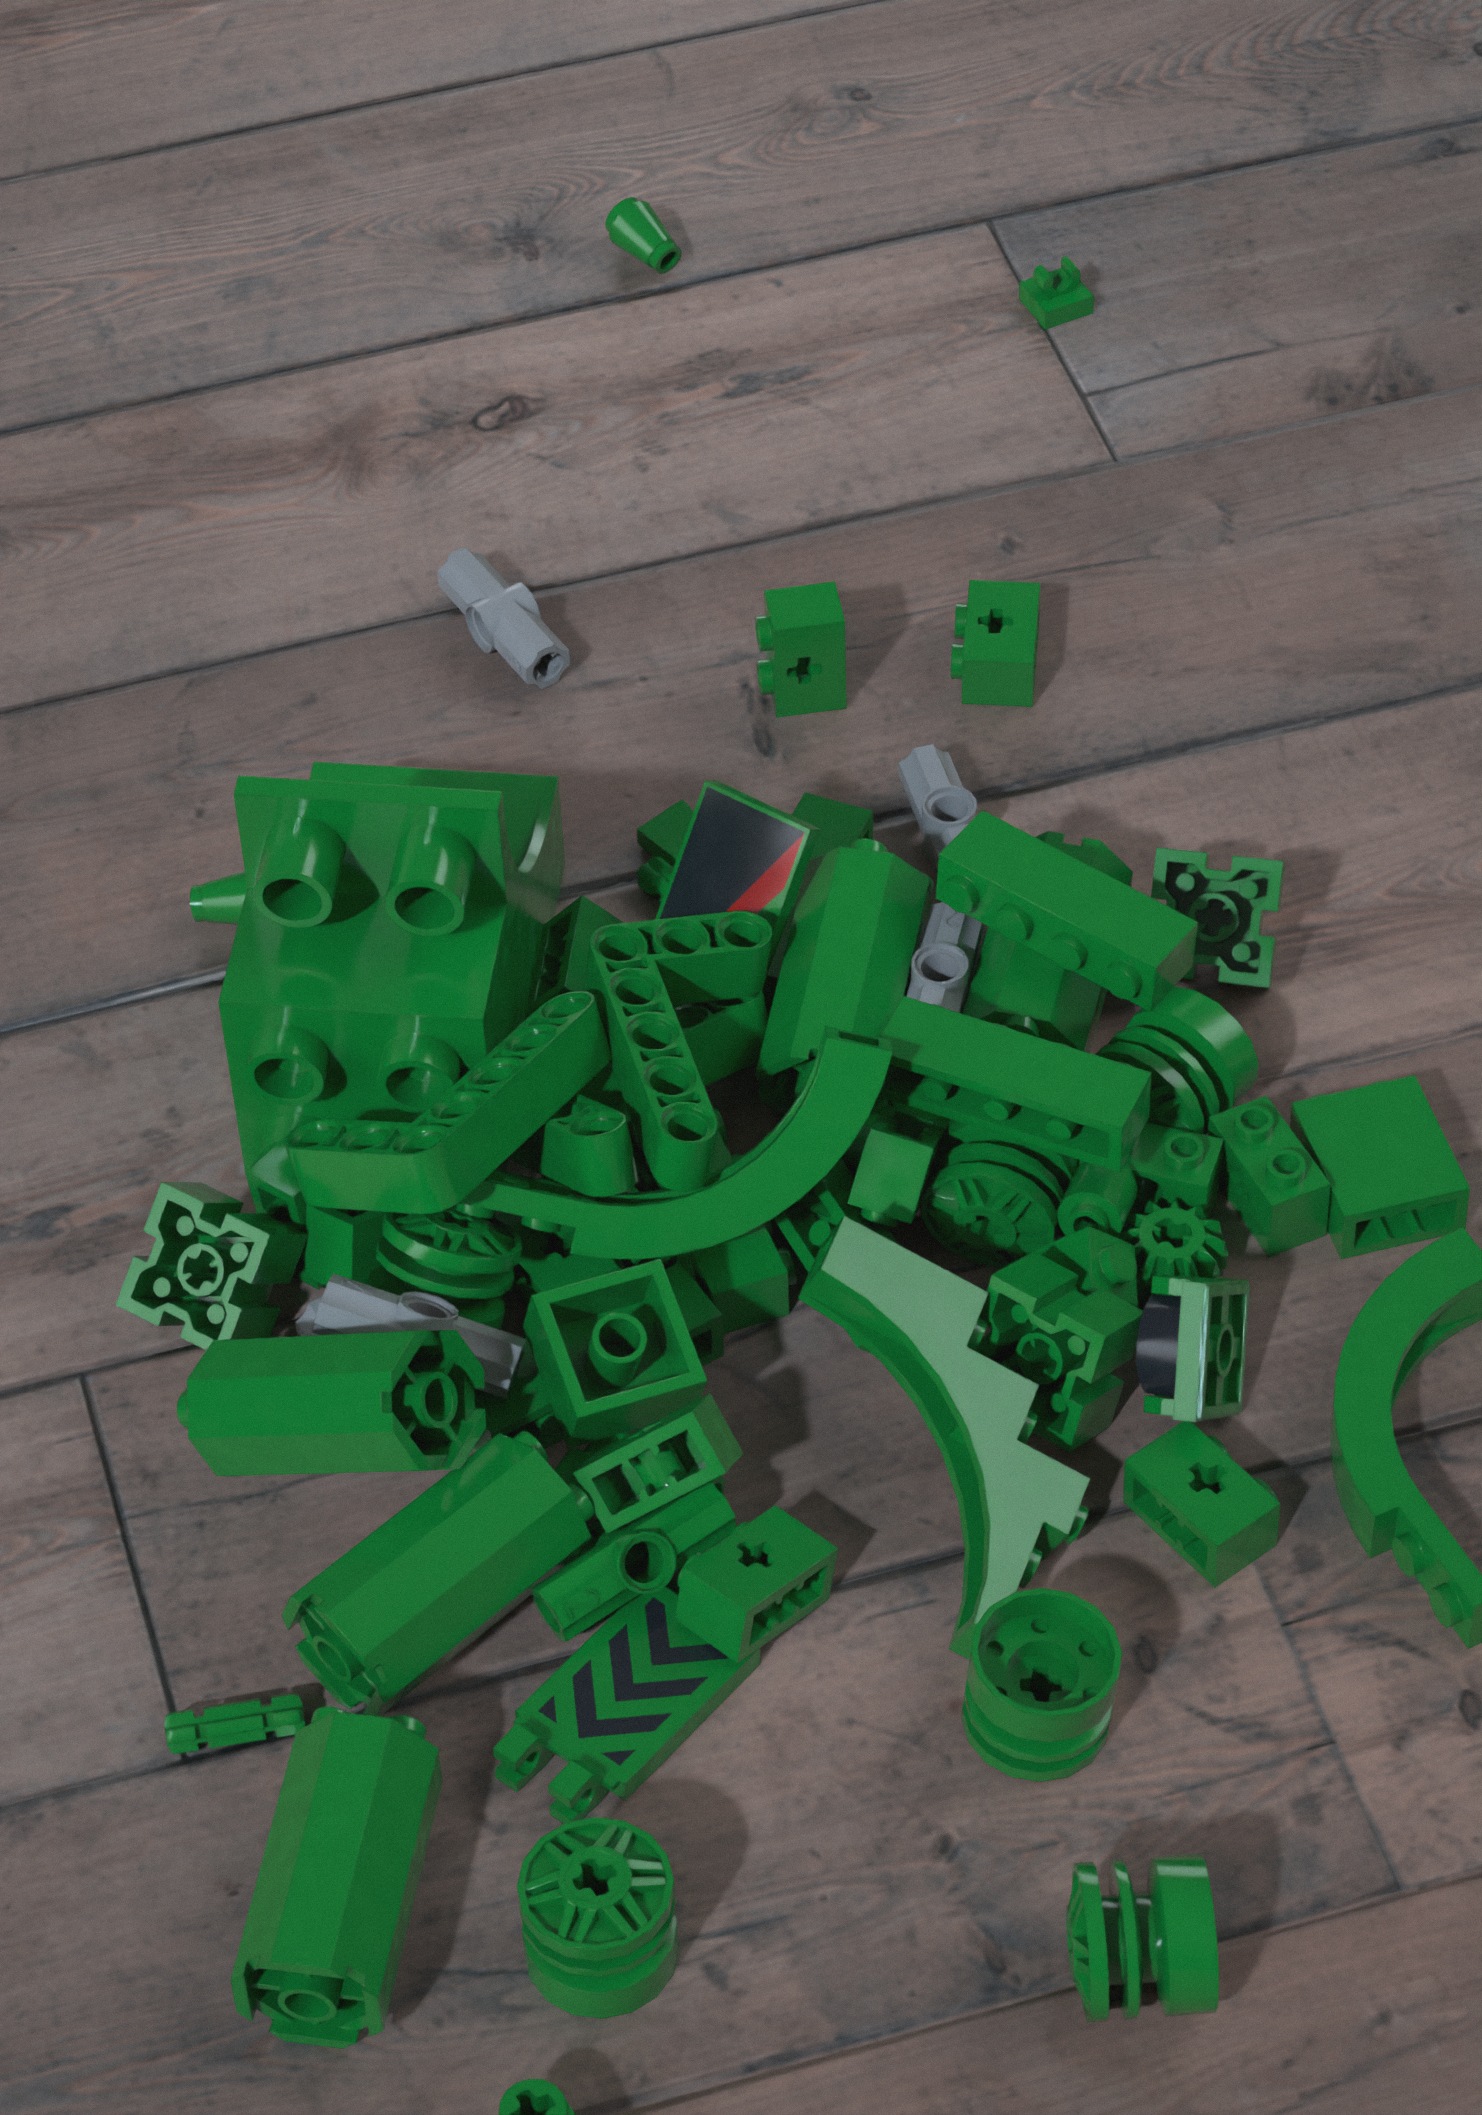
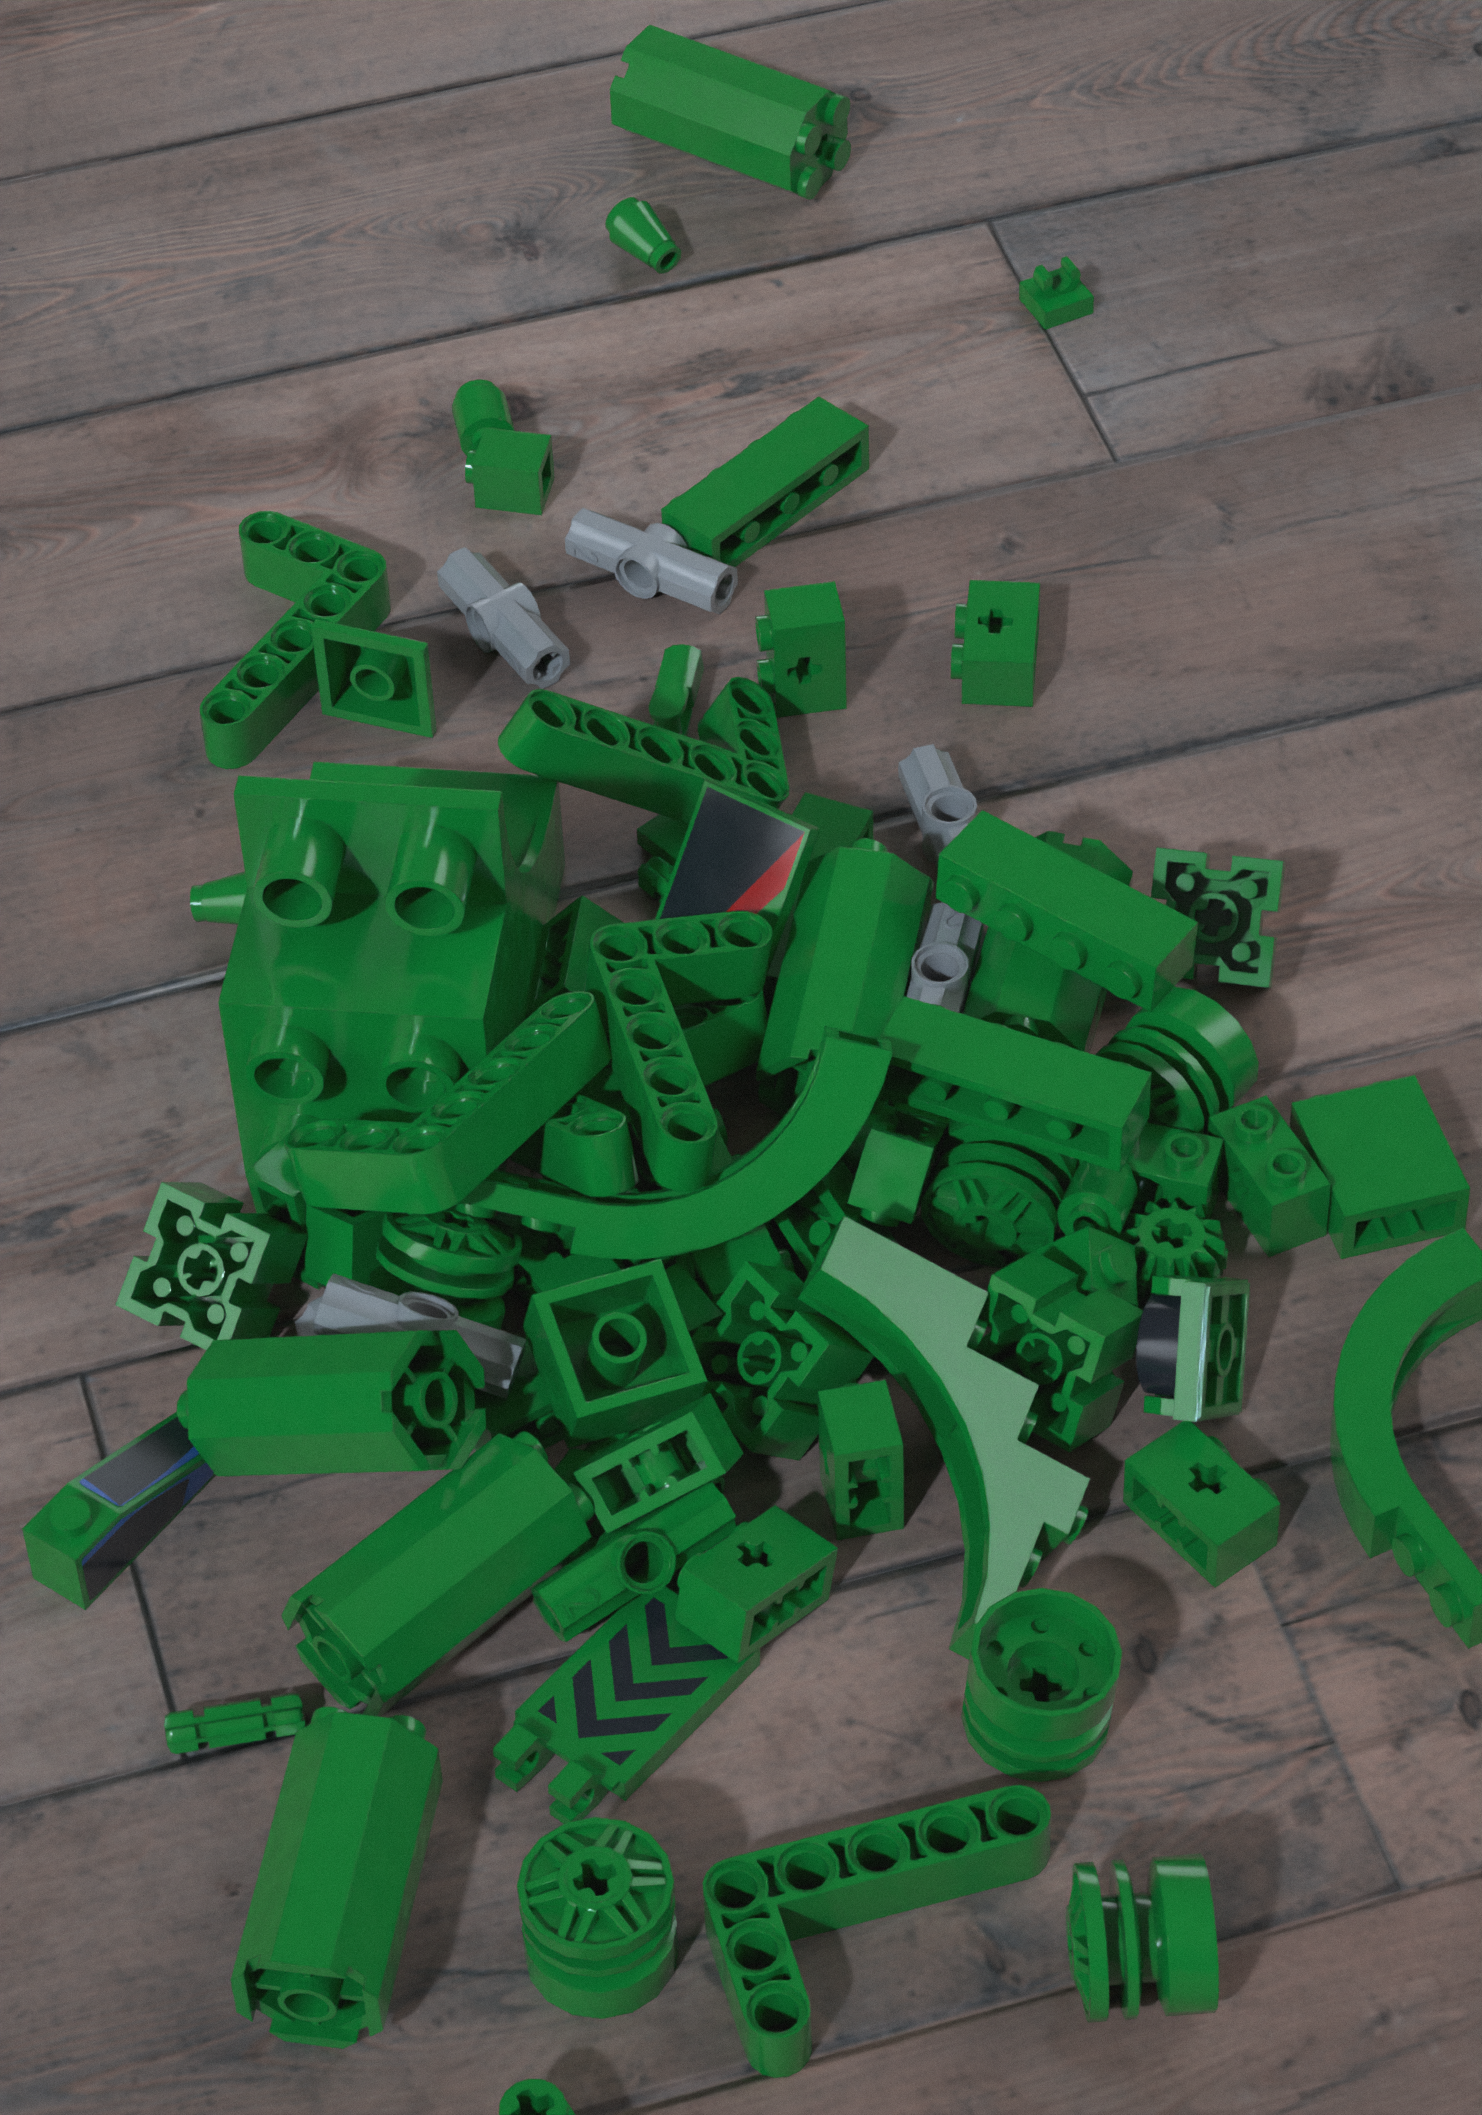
(114, 1512): none -> slope
(278, 676): none -> green beam
(374, 678): none -> green slope
(478, 407): none -> green brick
(511, 471): none -> green brick
(648, 763): none -> green beam
(651, 561): none -> light grey piece
(676, 688): none -> green bar
(731, 112): none -> green brick
(771, 483): none -> green brick
(773, 1361): none -> green brick
(853, 1895): none -> green beam
(861, 1459): none -> green brick

